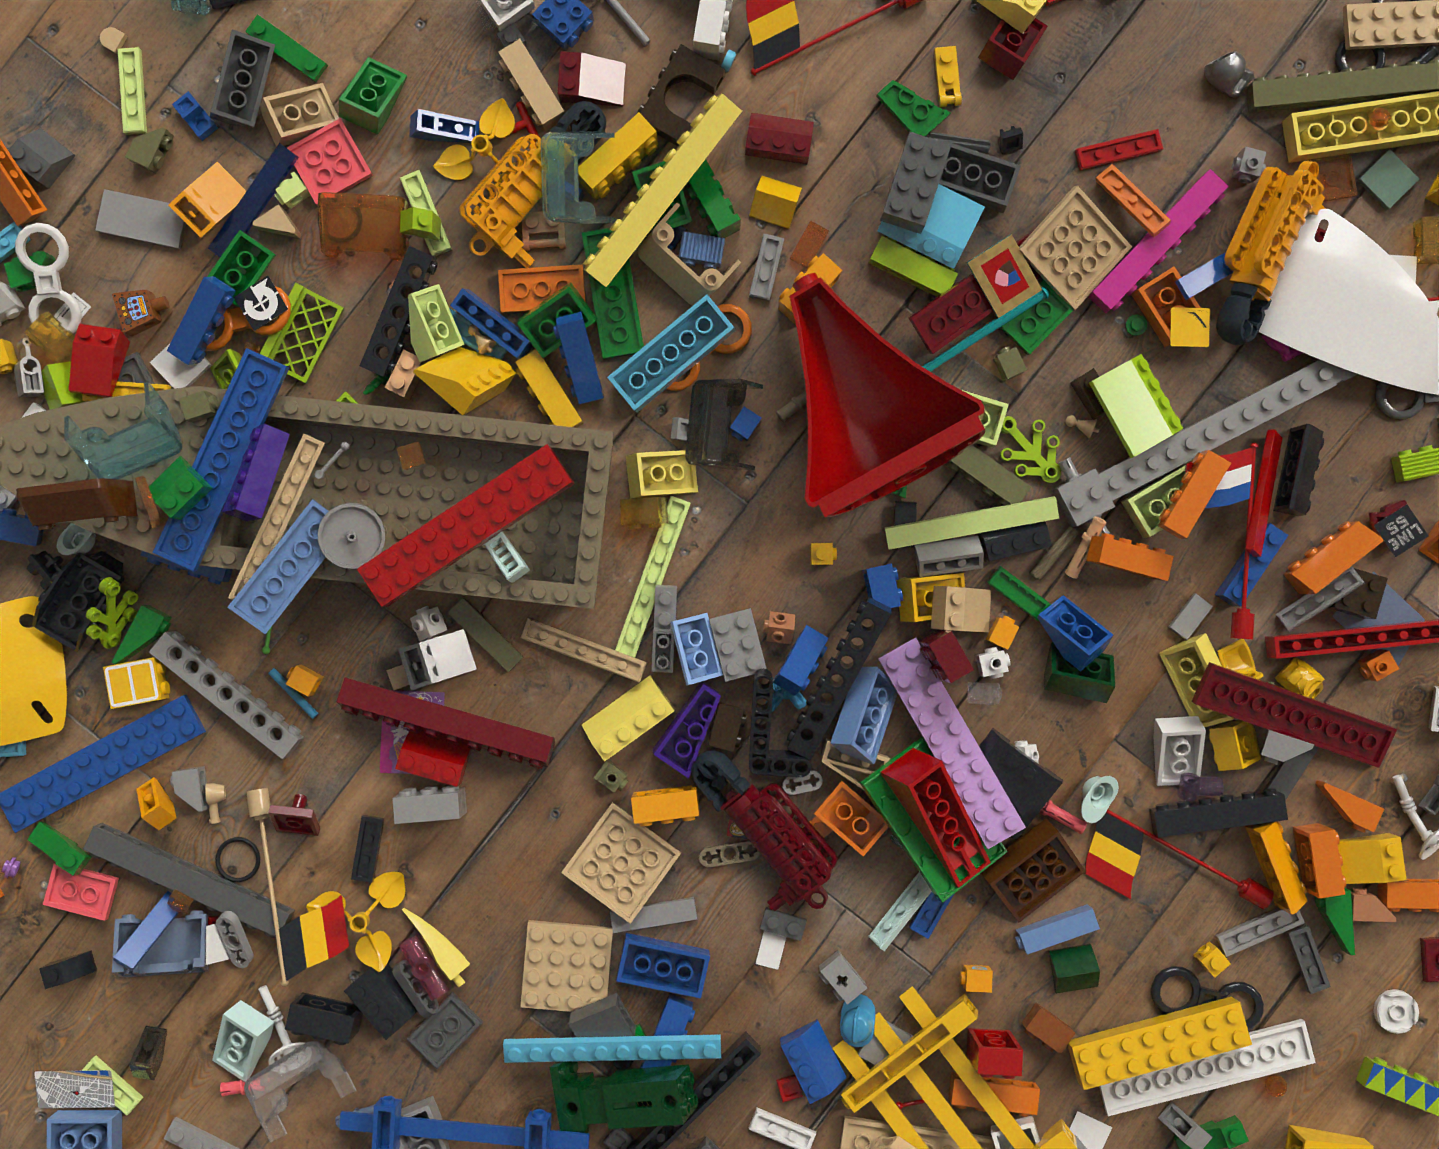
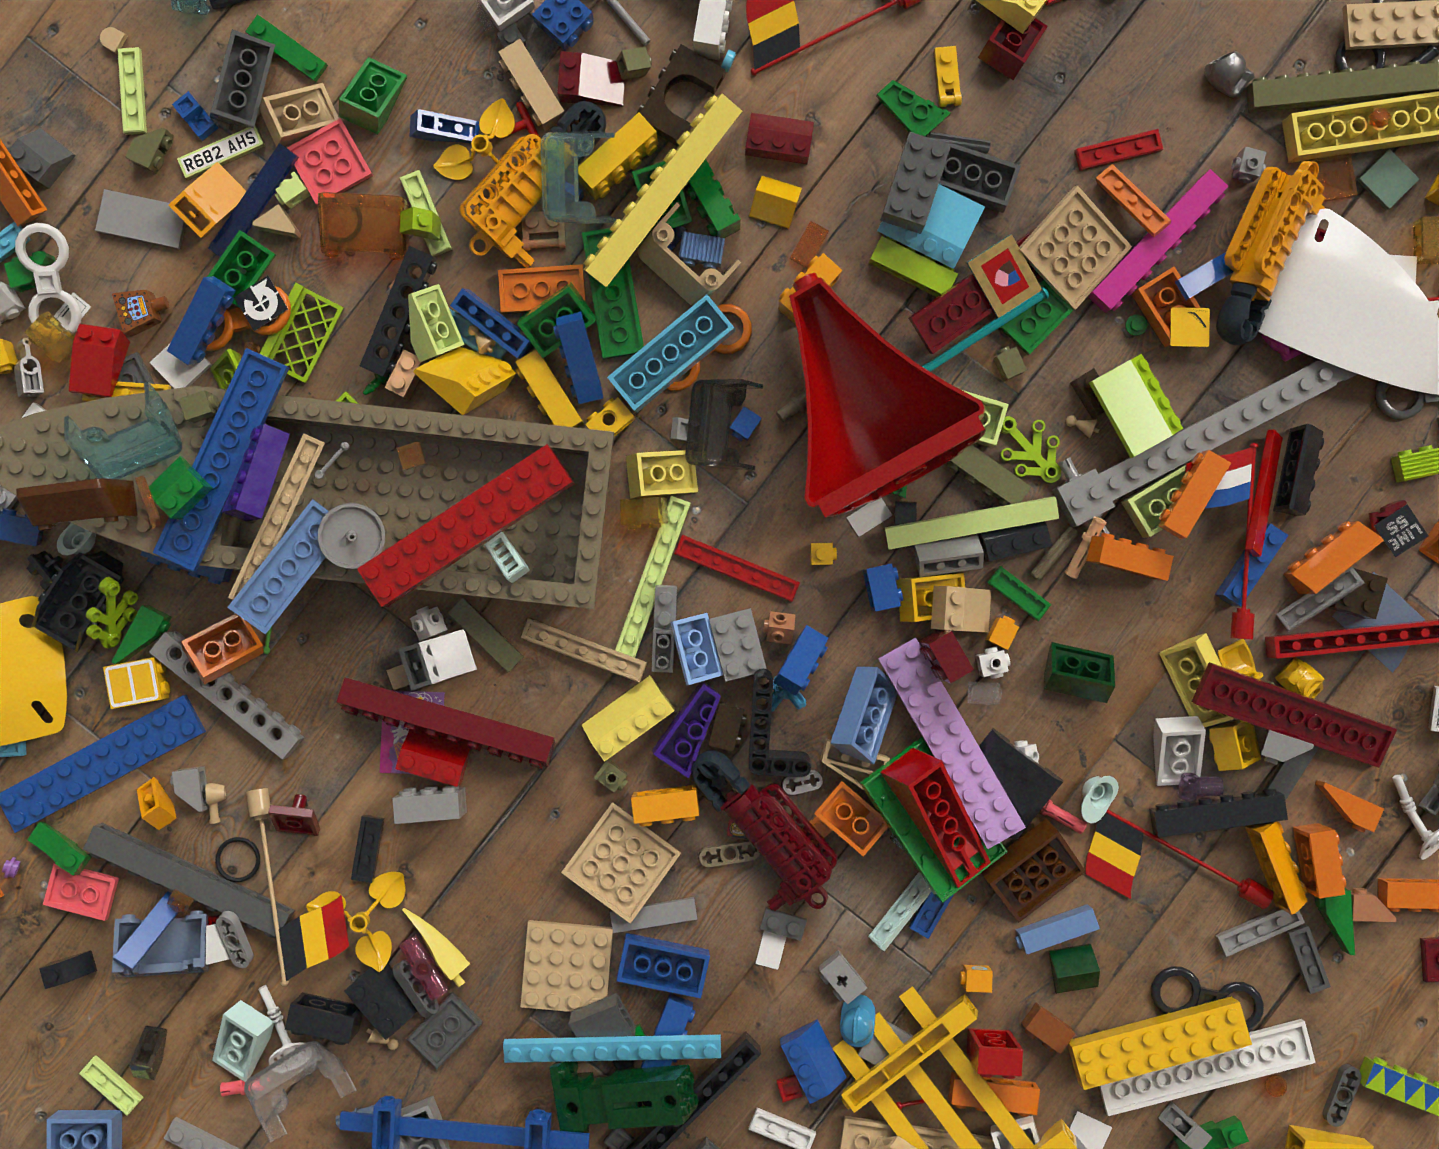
(56, 386): lime slope -> none
(74, 1089): light grey sticker -> none
(221, 152): none -> tile
(222, 647): none -> orange brick
(294, 694): dark azure piece -> none
(304, 680): light orange brick -> none
(376, 1037): none -> tan piece
(613, 407): none -> yellow brick
(634, 63): none -> olive brick
(737, 568): none -> red tile
(766, 267): light grey tile -> none
(807, 745): black brick -> none
(869, 516): none -> white sticker
(1011, 140): black tile -> none
(1074, 632): blue slope -> none
(1190, 616): light grey tile -> none
(1211, 959): yellow brick -> none
(1341, 1078): none -> dark grey beam
(1372, 859): yellow slope -> none
(1378, 665): orange brick -> none
(1396, 1011): white tile -> none

